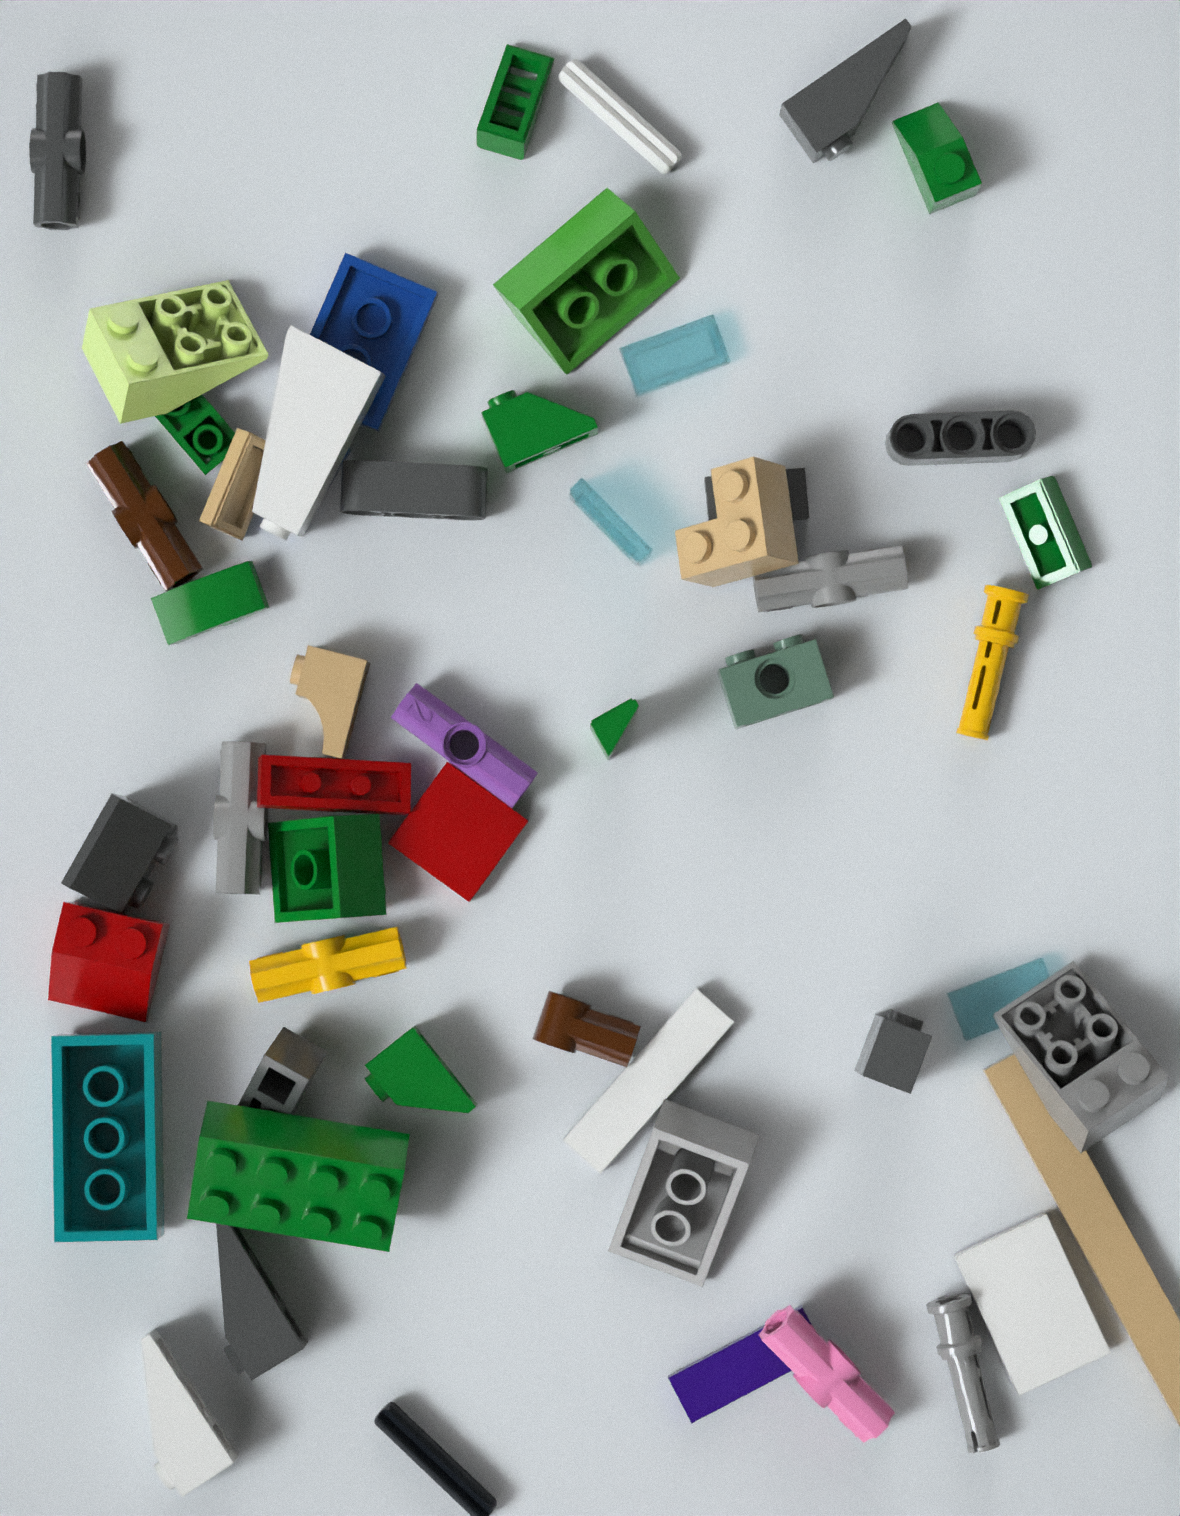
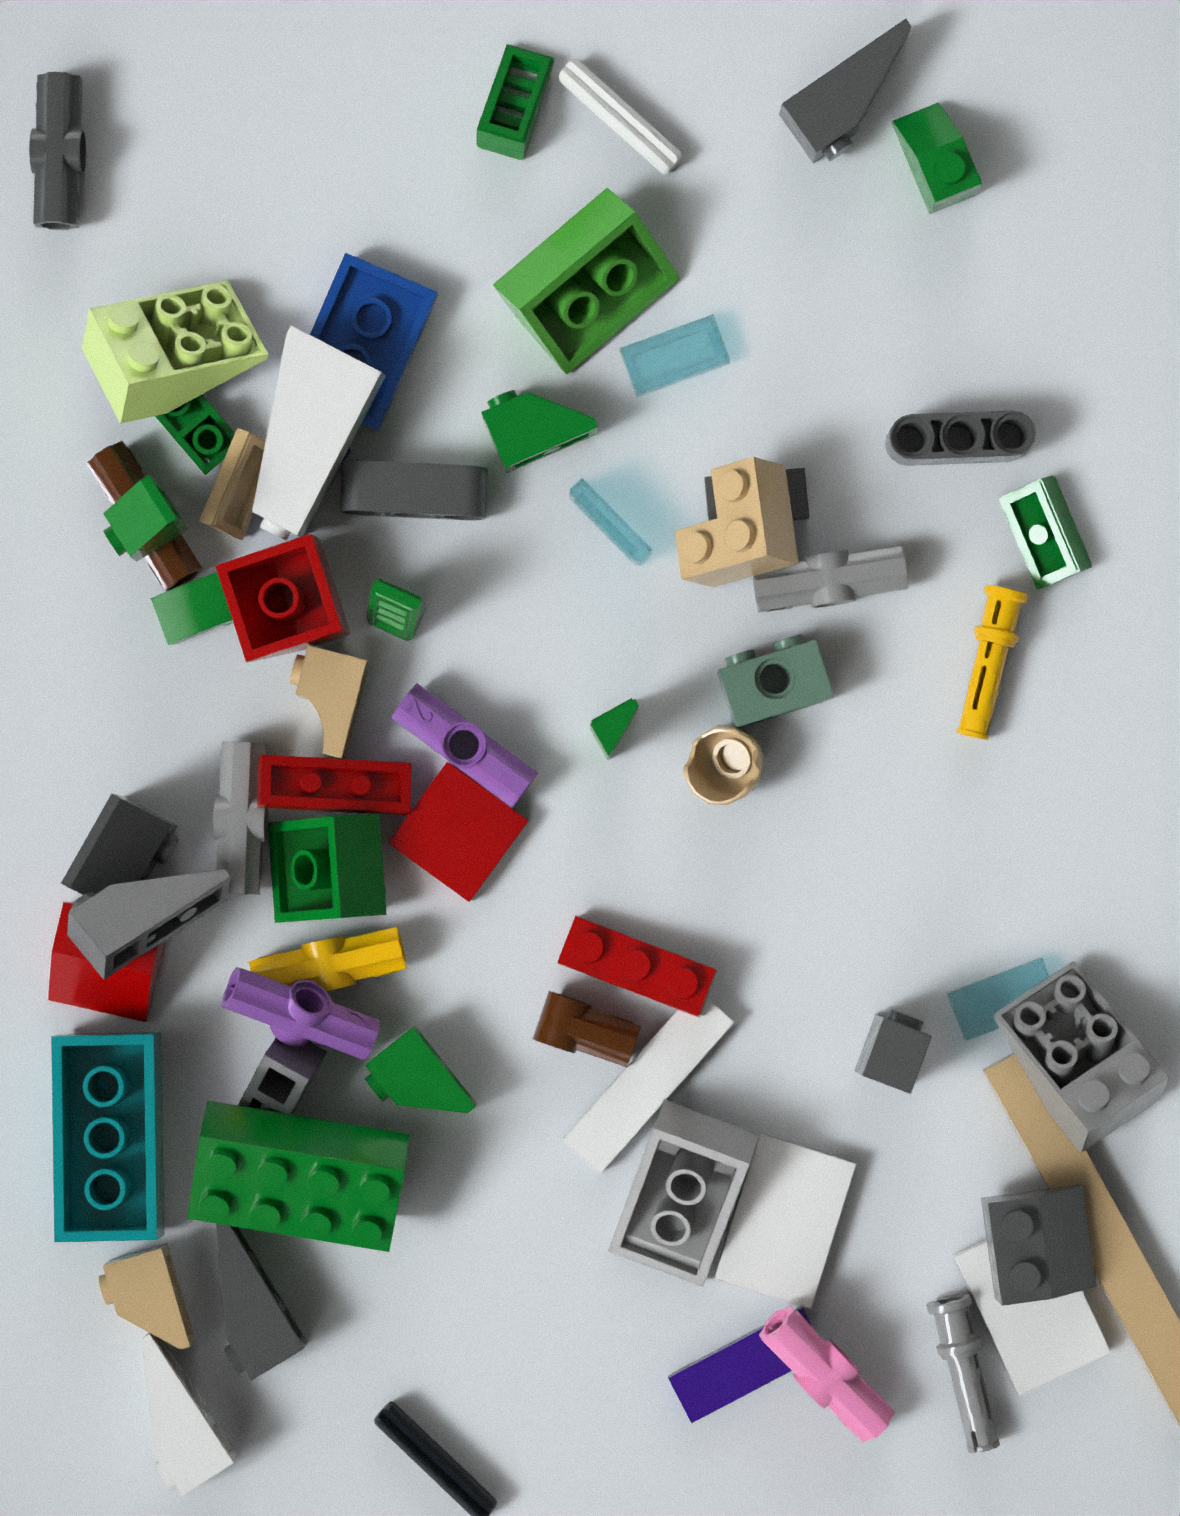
(139, 915): none -> slope
(142, 520): none -> green slope
(149, 1294): none -> tan slope
(283, 599): none -> red slope
(300, 1013): none -> medium lavender piece
(394, 610): none -> green slope
(637, 966): none -> red plate
(724, 765): none -> tan hair
(784, 1220): none -> white tile
(1038, 1244): none -> dark grey slope

